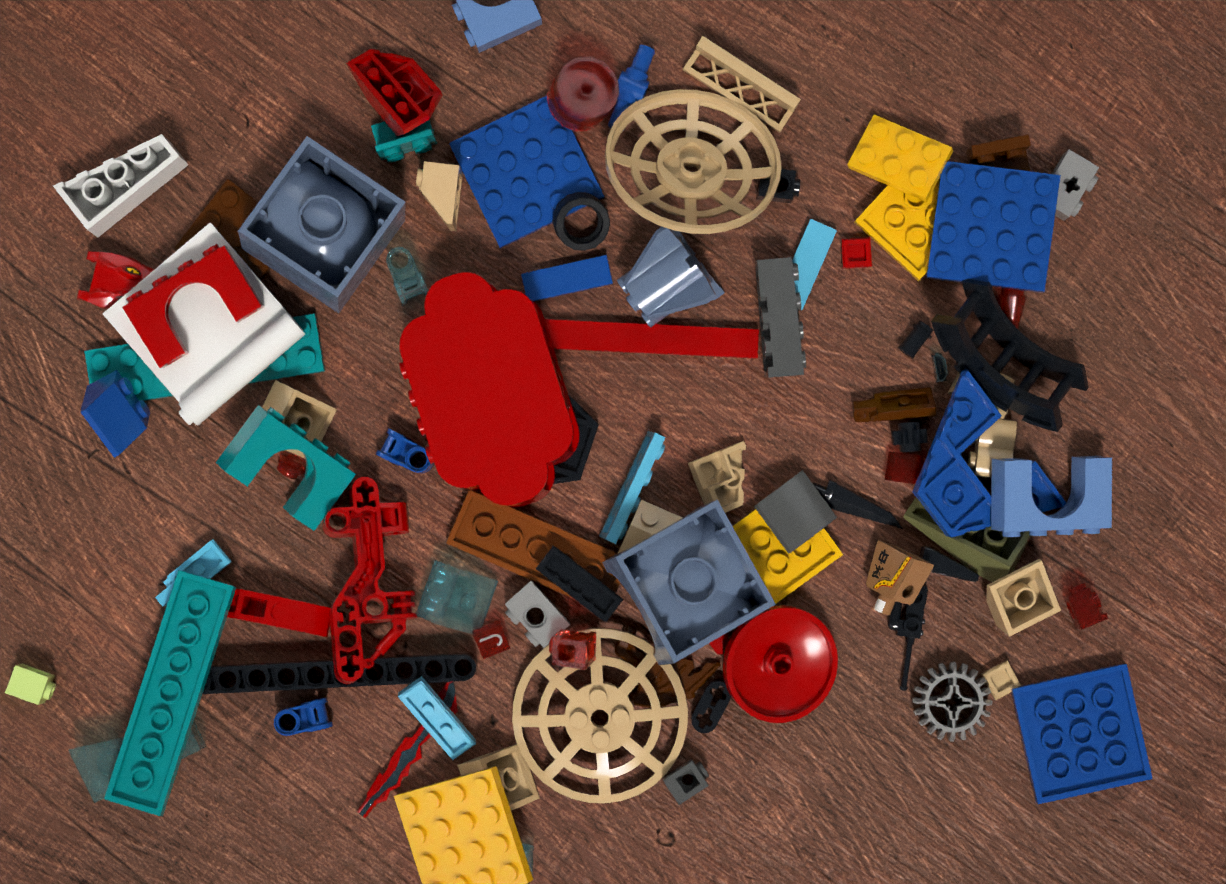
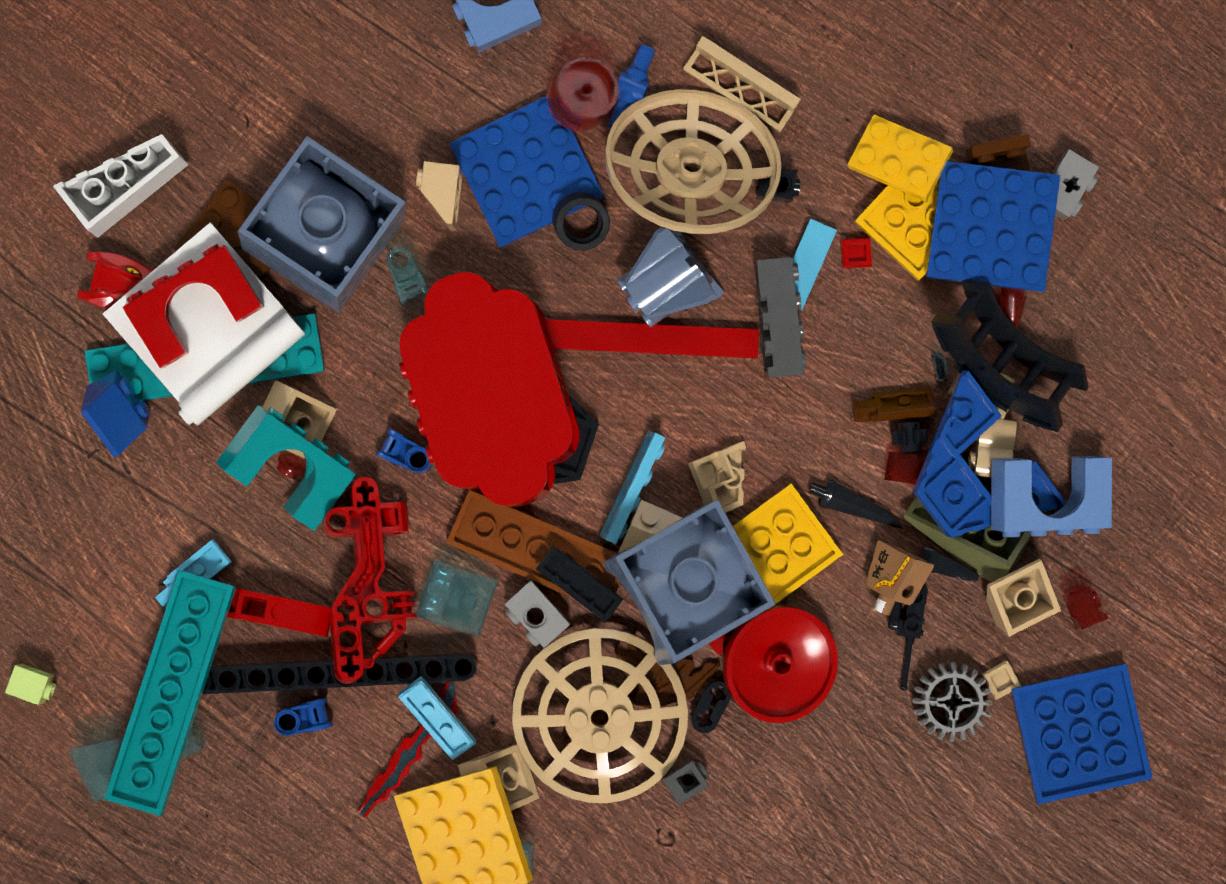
(394, 147): teal bracket -> none
(396, 89): red wedge -> none
(491, 639): clear red tile -> none
(566, 655): clear red brick -> none
(567, 278): blue tile -> none
(795, 511): dark grey slope -> none
(916, 339): black pin -> none

